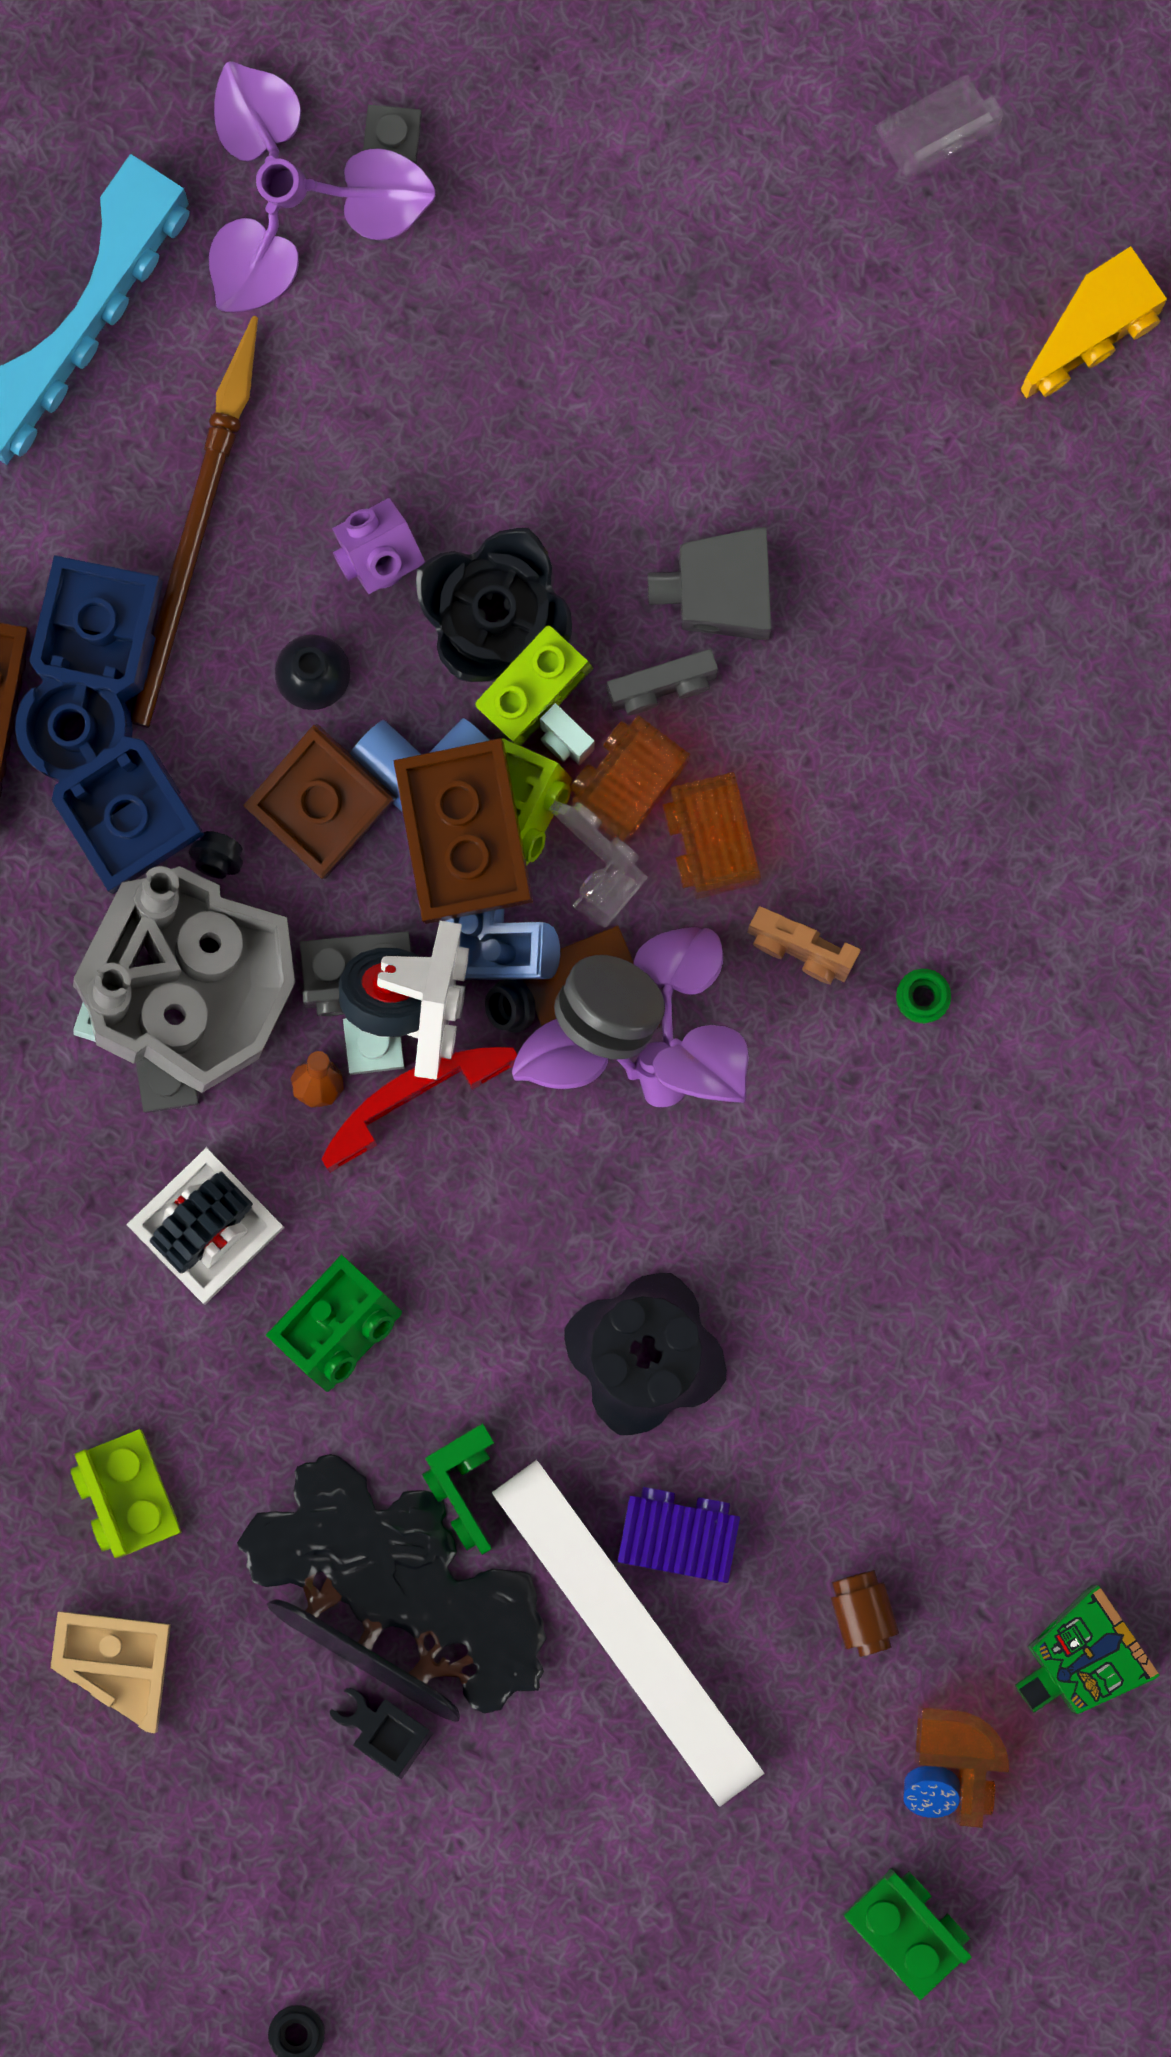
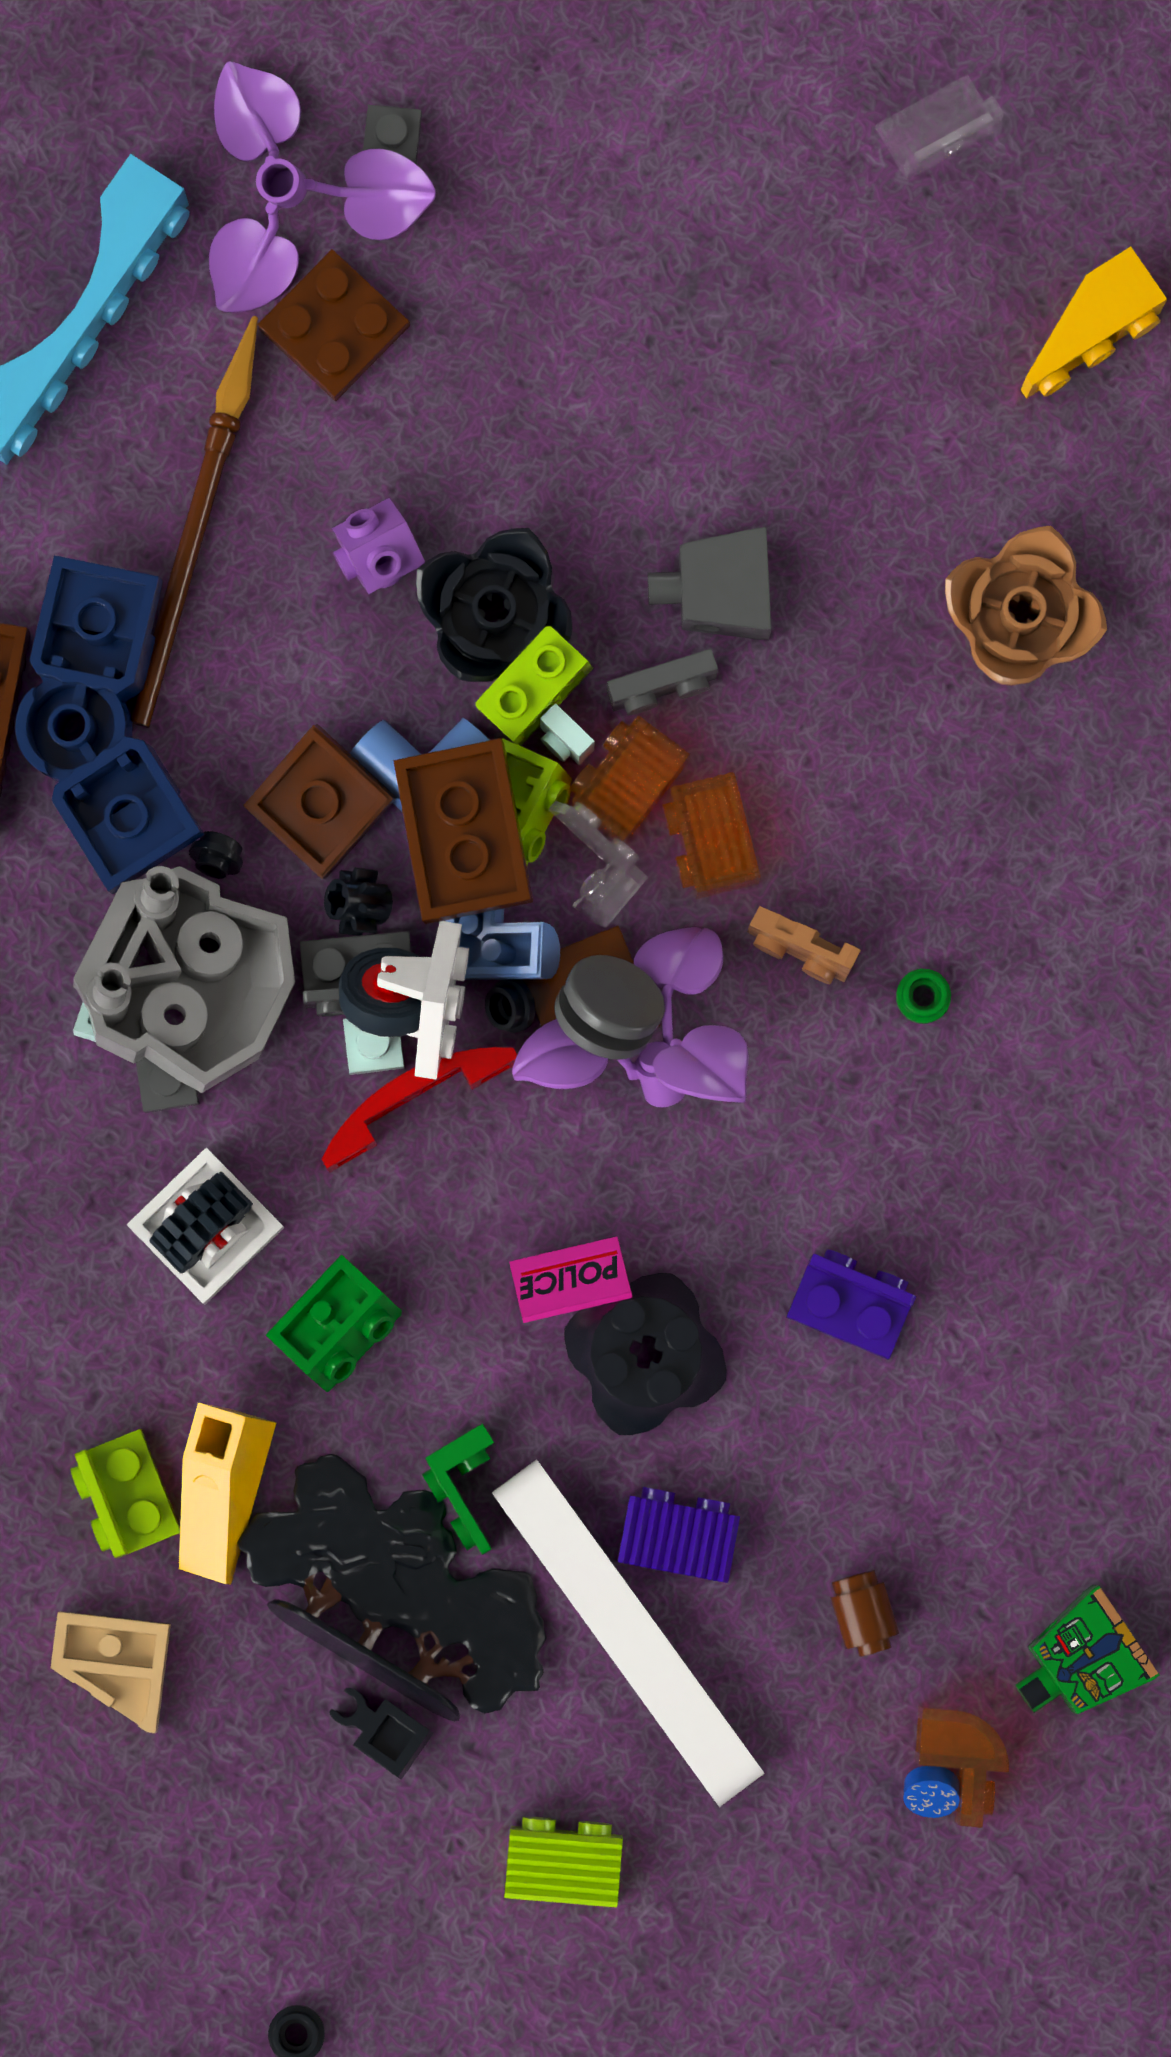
(219, 1487): none -> yellow slope
(312, 672): black brick -> none
(317, 1081): dark orange rock -> none
(333, 325): none -> reddish brown plate
(358, 901): none -> black gear
(564, 1863): none -> lime brick
(570, 1279): none -> dark pink panel
(851, 1304): none -> dark purple bracket
(907, 1933): green bracket -> none
(1034, 569): none -> medium nougat brick

